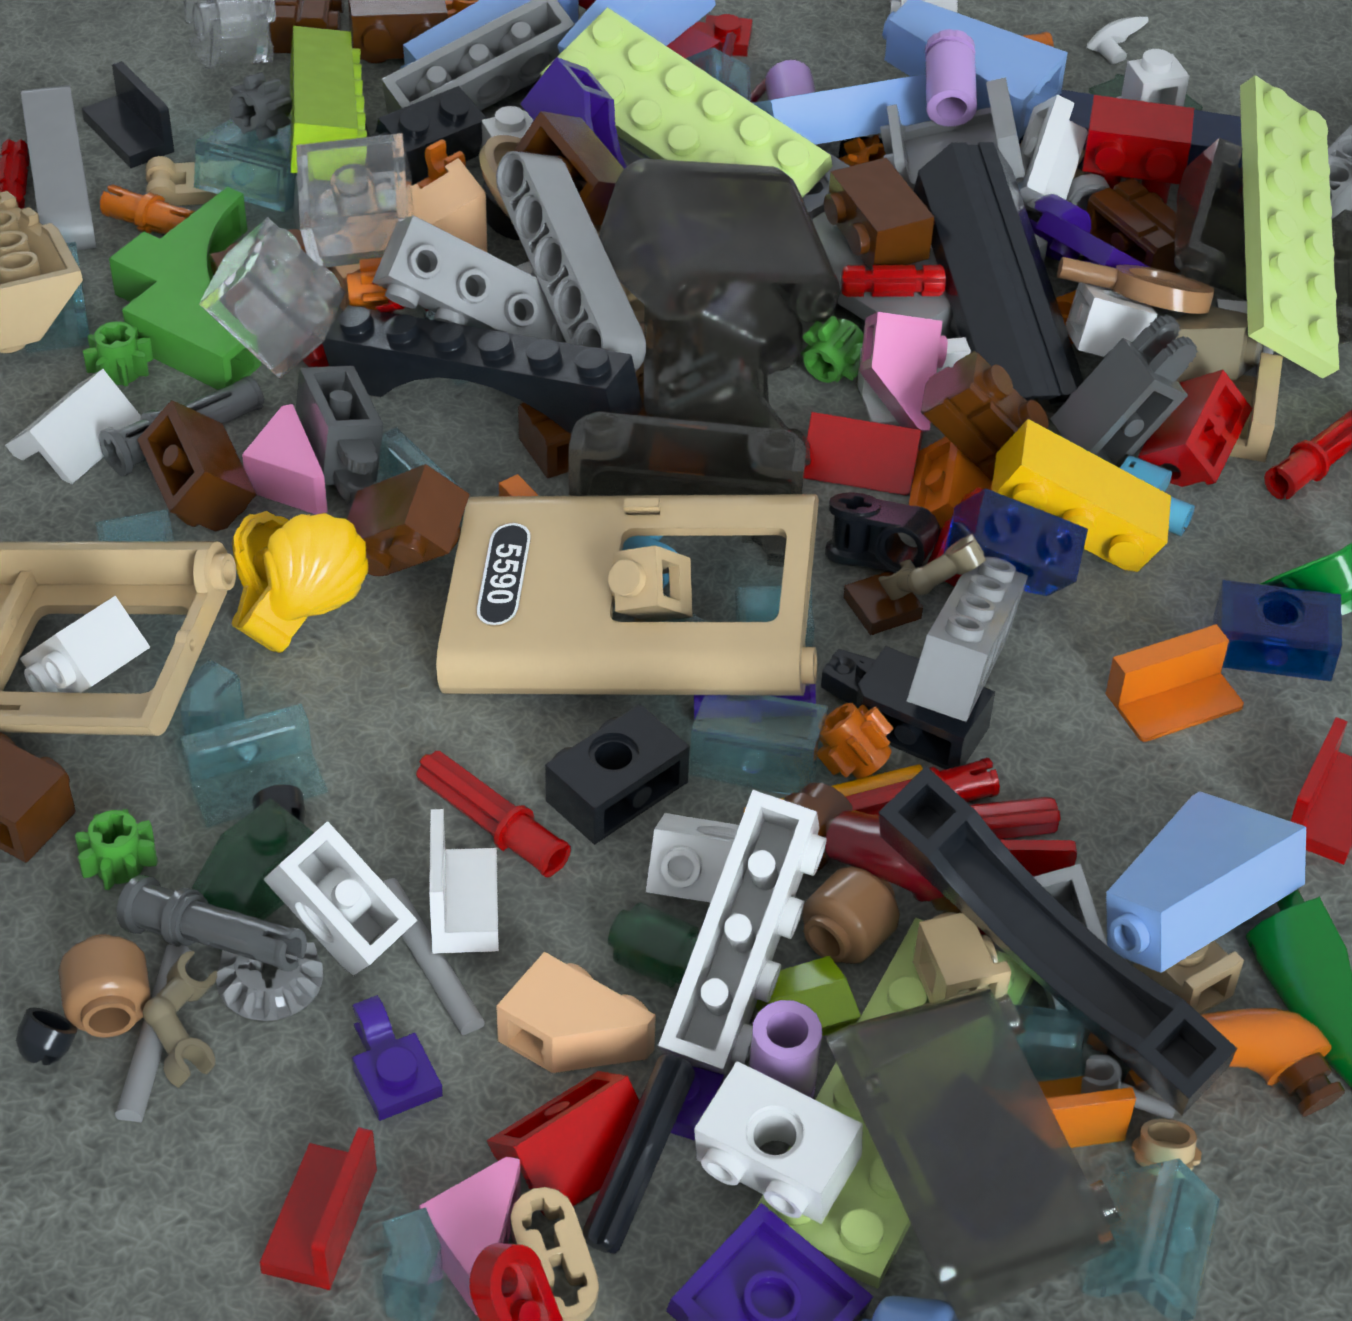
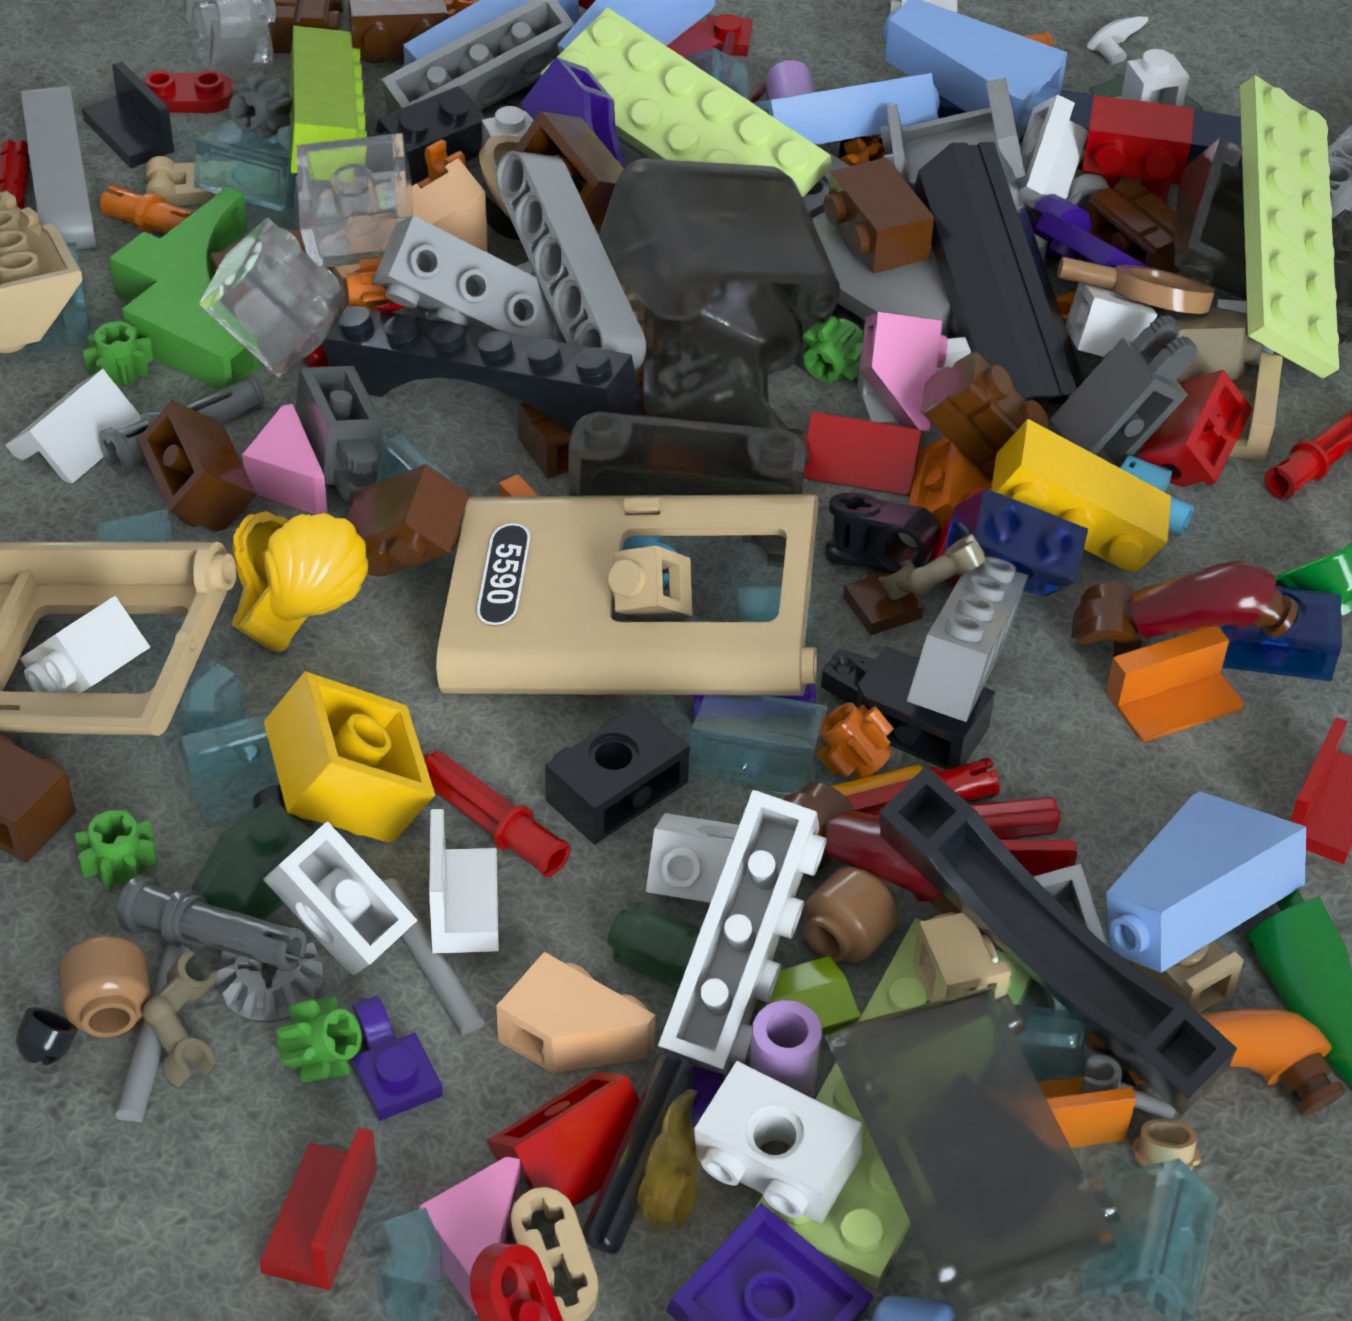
(191, 91): none -> red plate
(319, 1039): none -> bright green gear
(348, 758): none -> yellow brick
(671, 1169): none -> clear yellow plate
(893, 280): red axle -> none
(950, 78): lavender piece -> none
(1210, 597): none -> dark red piece

